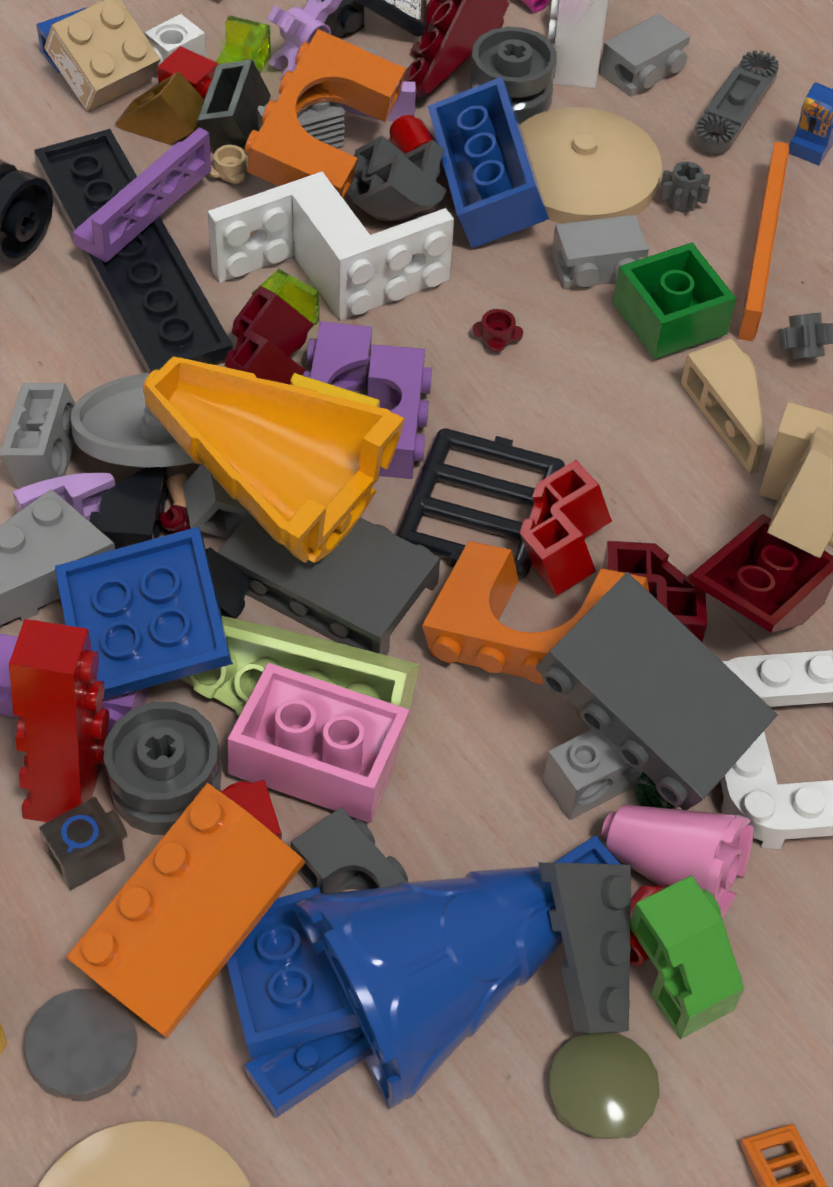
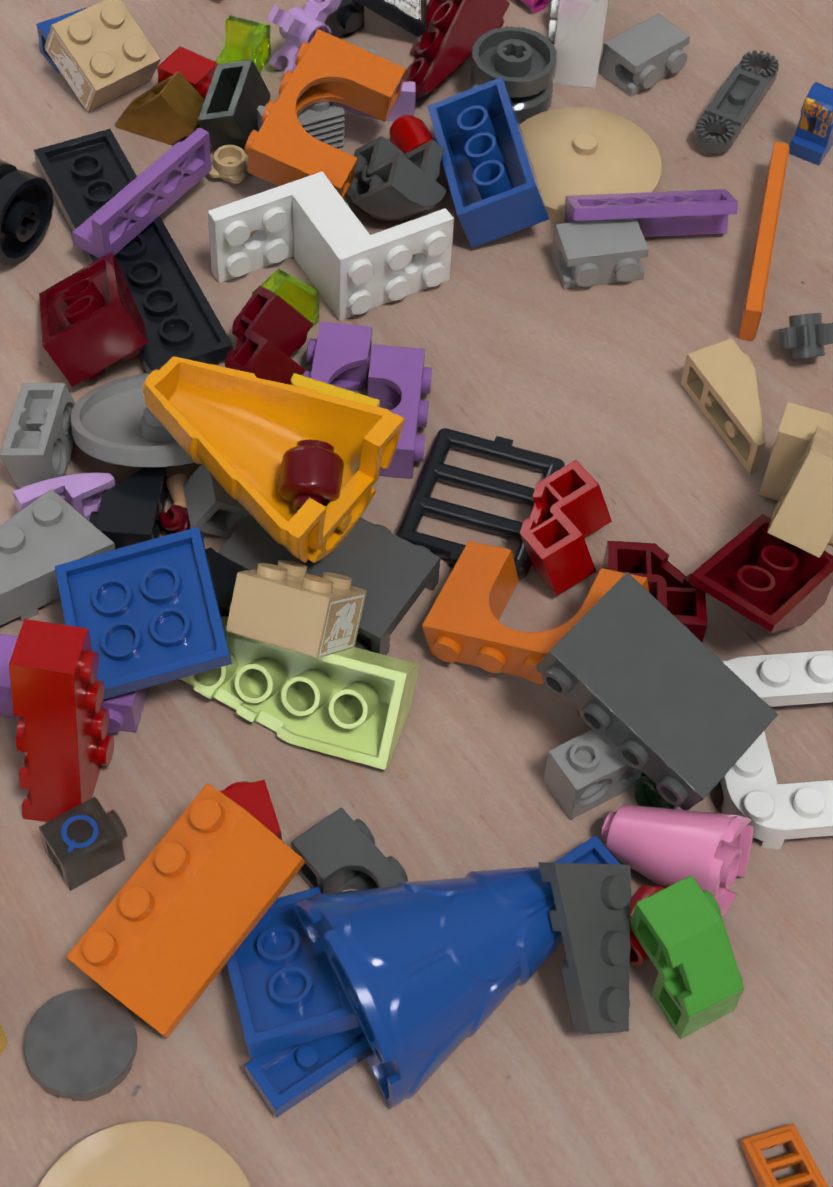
(91, 321): none -> dark red slope
(159, 763): dark grey wheel -> none
(175, 33): white brick -> none
(296, 608): none -> tan brick
(311, 472): none -> dark red head
(317, 741): bright pink slope -> none
(497, 329): dark red plate -> none
(603, 1085): olive dish -> none
(658, 212): none -> medium lavender fence
(673, 300): green brick -> none
(685, 186): dark grey gear -> none

